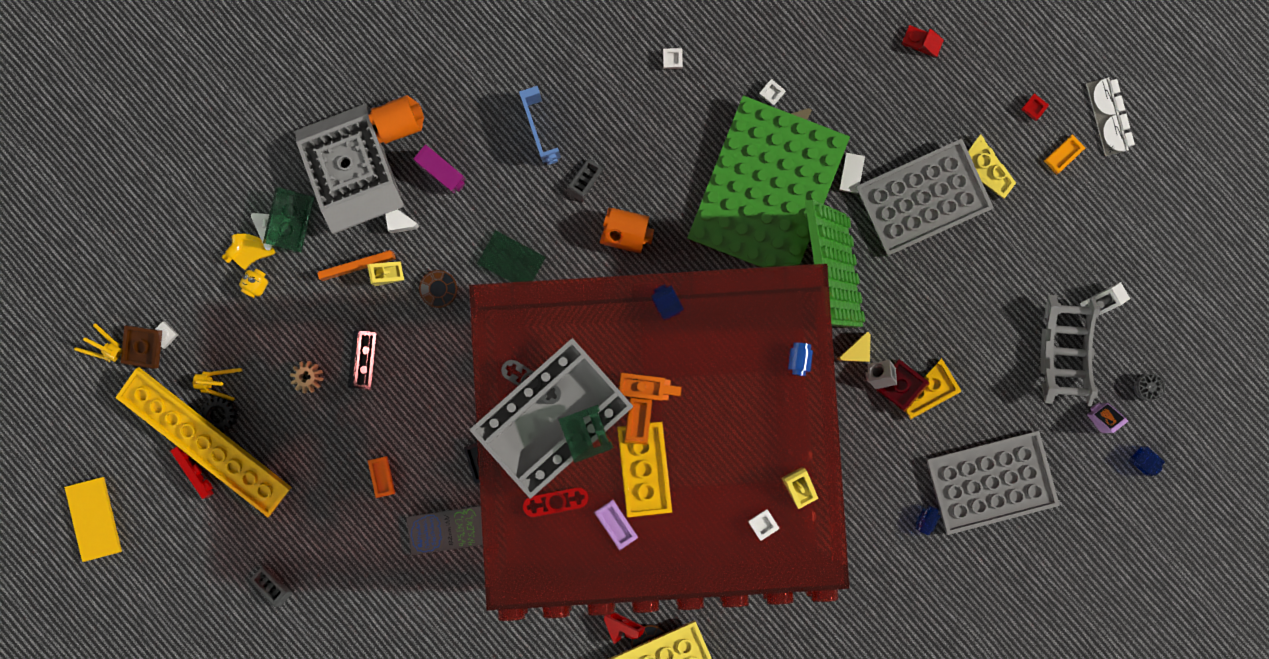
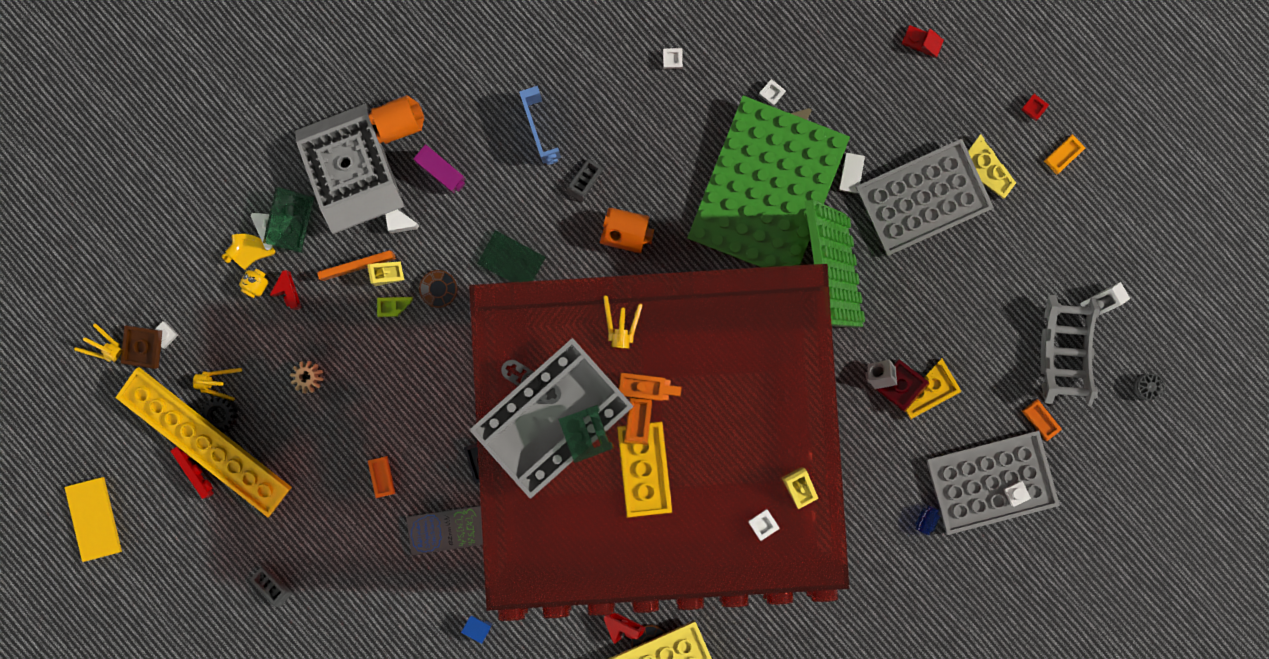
(286, 286): none -> red slope
(362, 359): slope -> none
(392, 306): none -> lime tile
(476, 629): none -> blue panel
(540, 511): red beam -> none
(616, 524): lavender tile -> none
(620, 337): none -> yellow plant
(666, 302): clear blue brick -> none
(800, 359): blue brick -> none
(858, 351): light yellow slope -> none
(1017, 493): none -> white plate
(1041, 420): none -> orange tile
(1106, 418): slope -> none
(1107, 117): white windscreen -> none
(1147, 461): clear blue brick -> none

